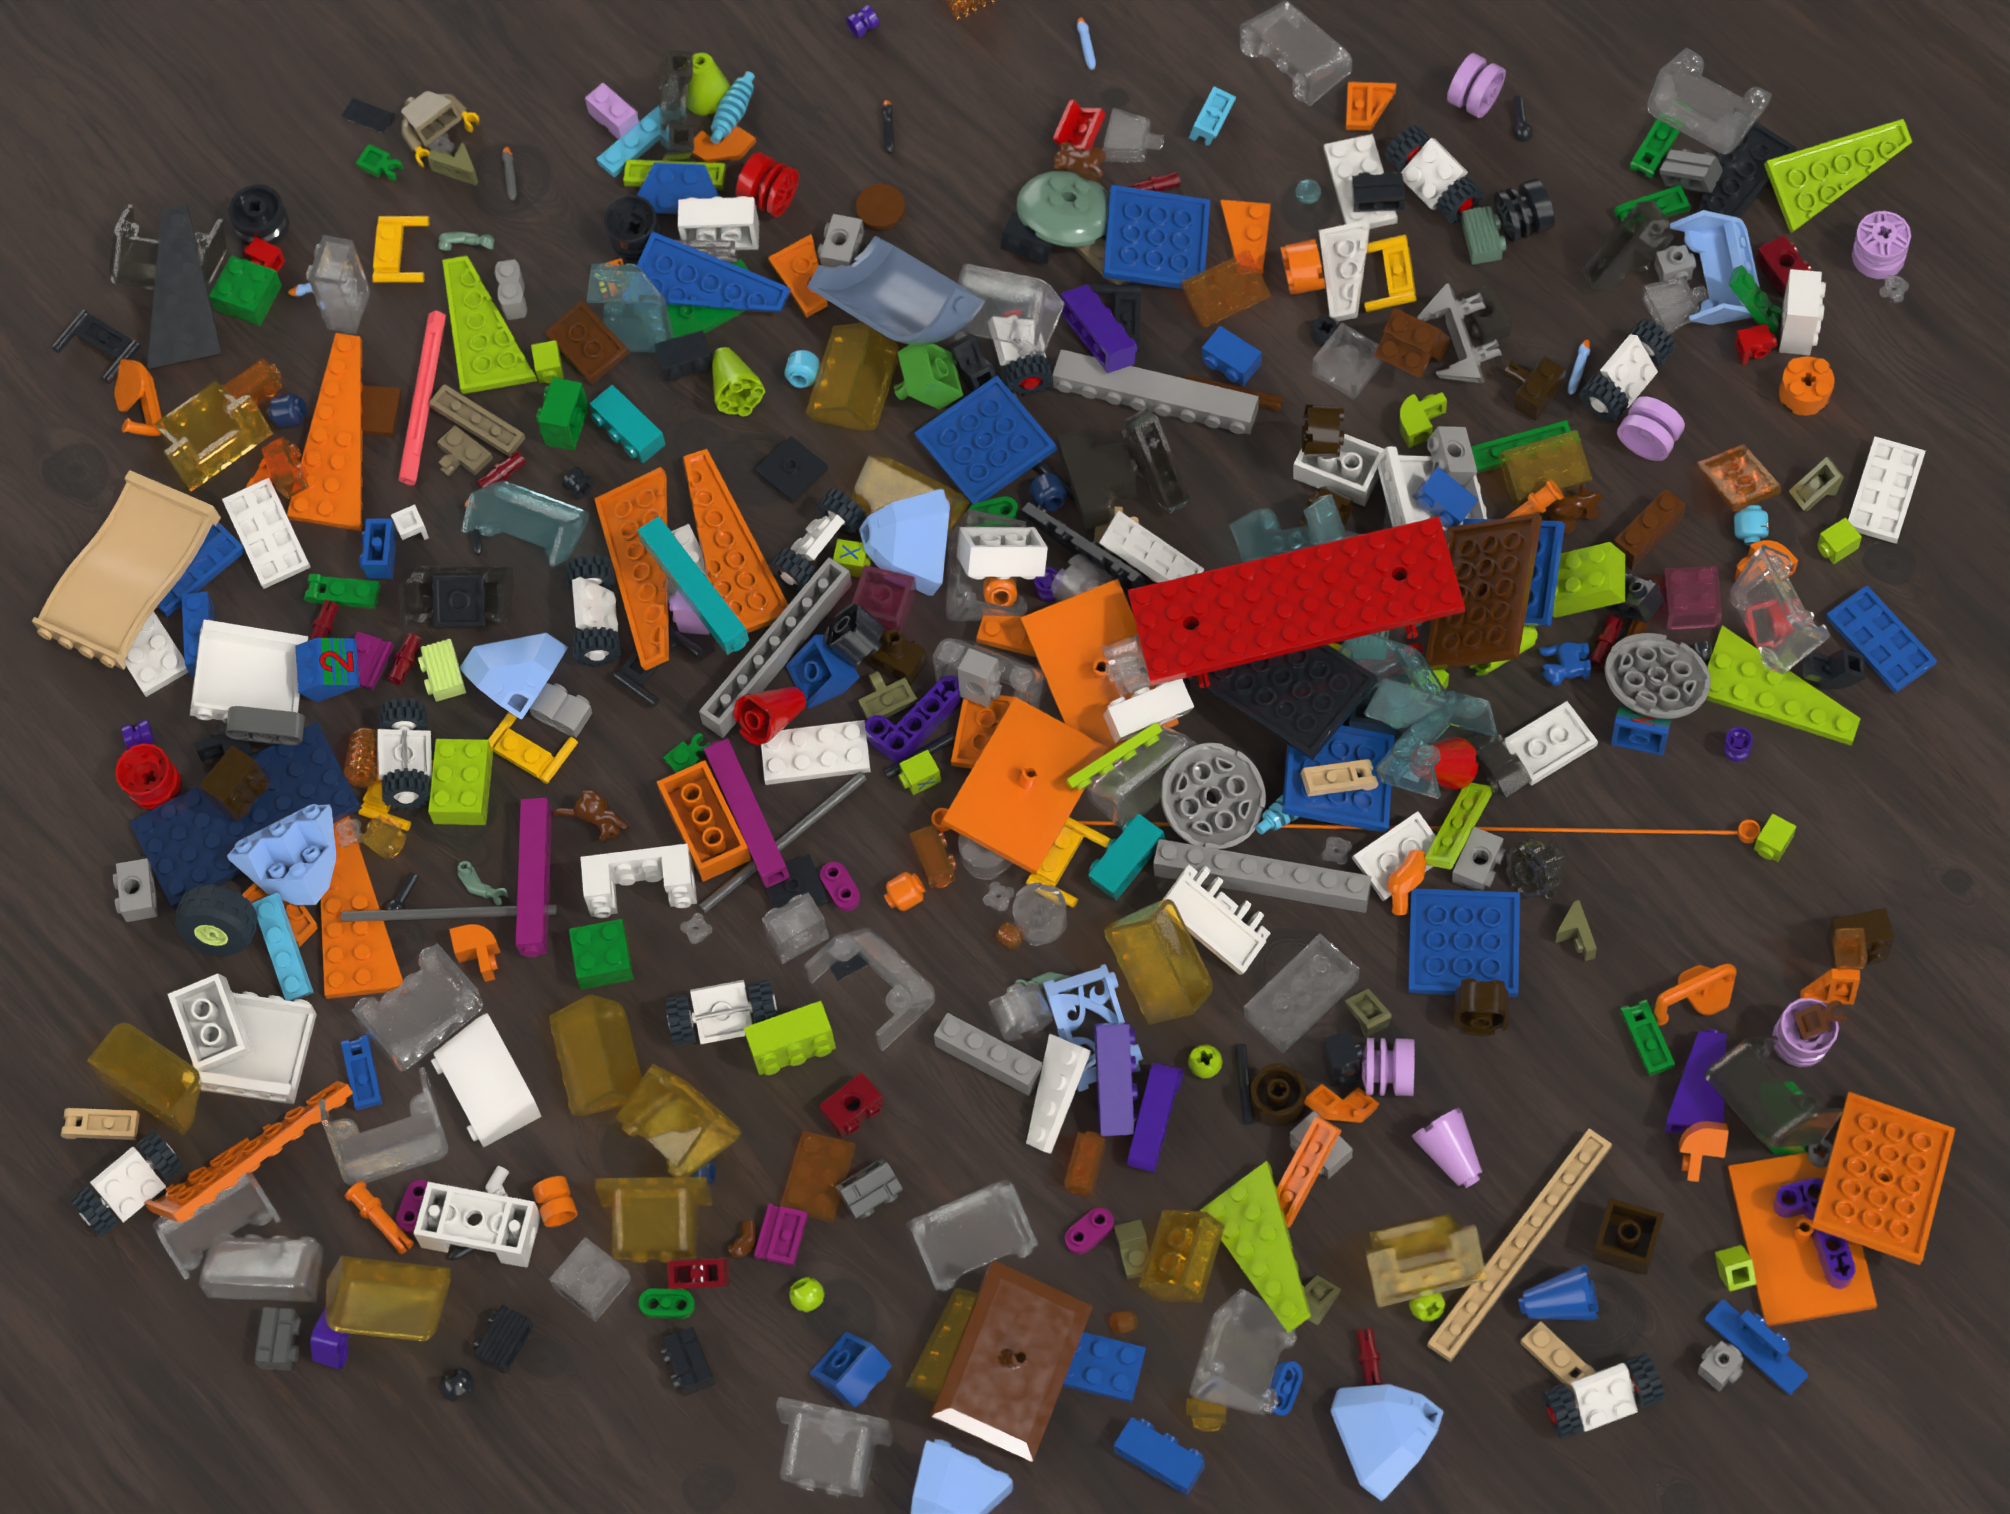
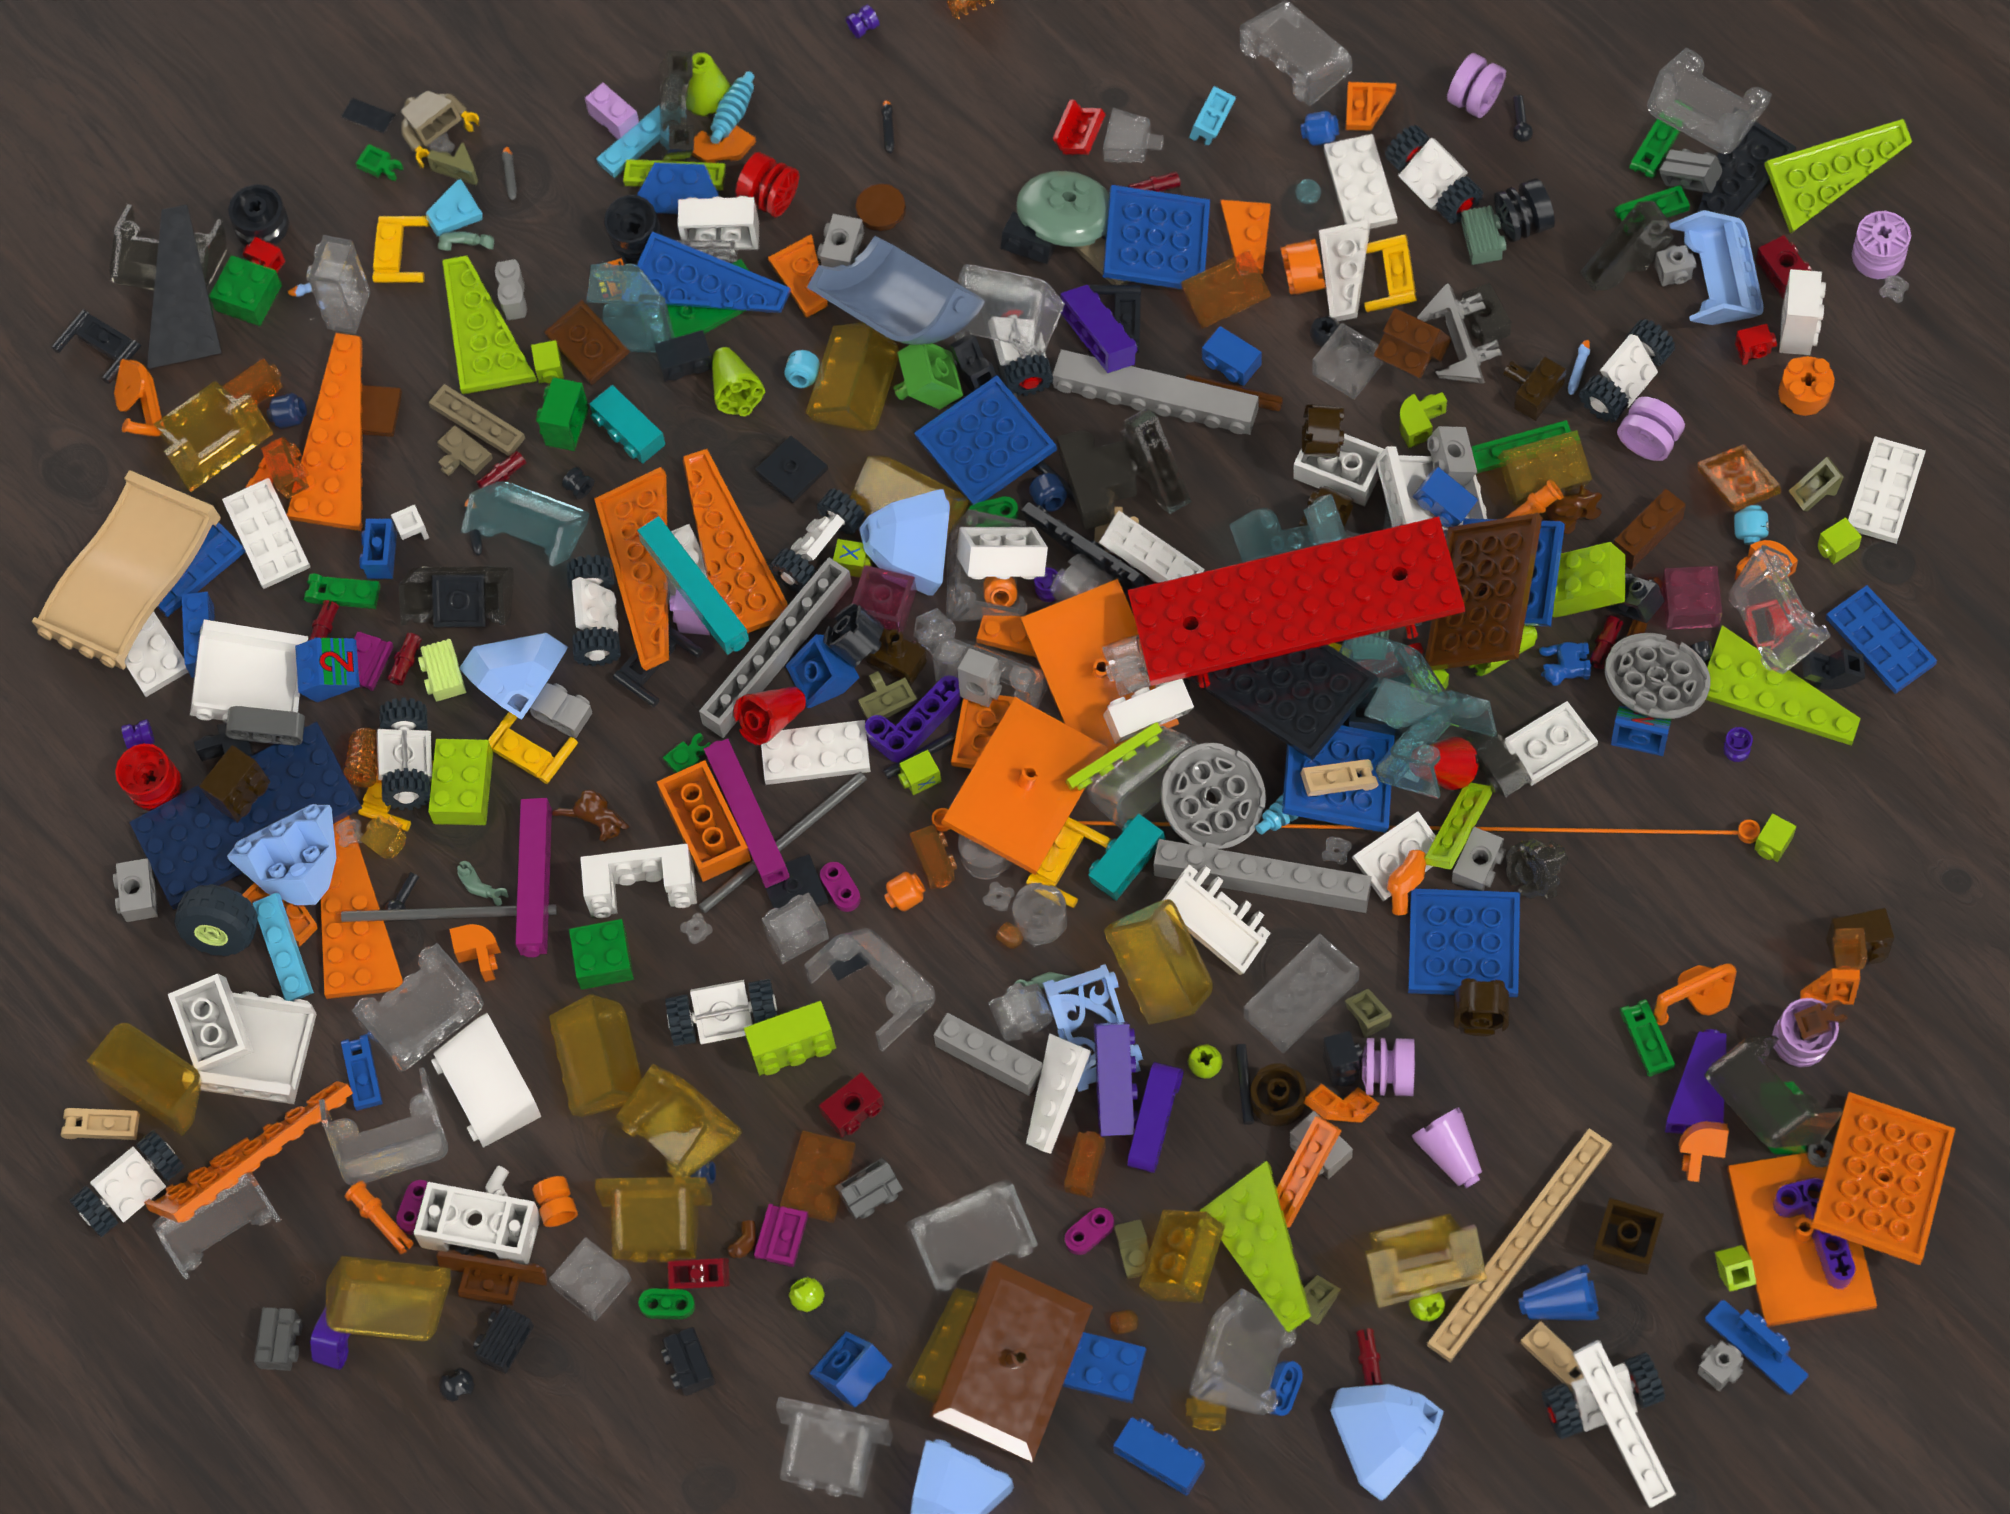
(262, 1268): clear windscreen -> none
(421, 398): coral piece -> none
(453, 210): none -> medium azure wing
(490, 1278): none -> reddish brown bracket
(933, 628): none -> clear brick
(1083, 163): reddish brown animal -> none
(1089, 56): light blue piece -> none
(1320, 128): none -> blue head
(1378, 192): black brick -> none
(1577, 927): olive slope -> none
(1623, 1423): none -> white plate
(1672, 302): clear torso -> none
(1754, 298): green plate -> none

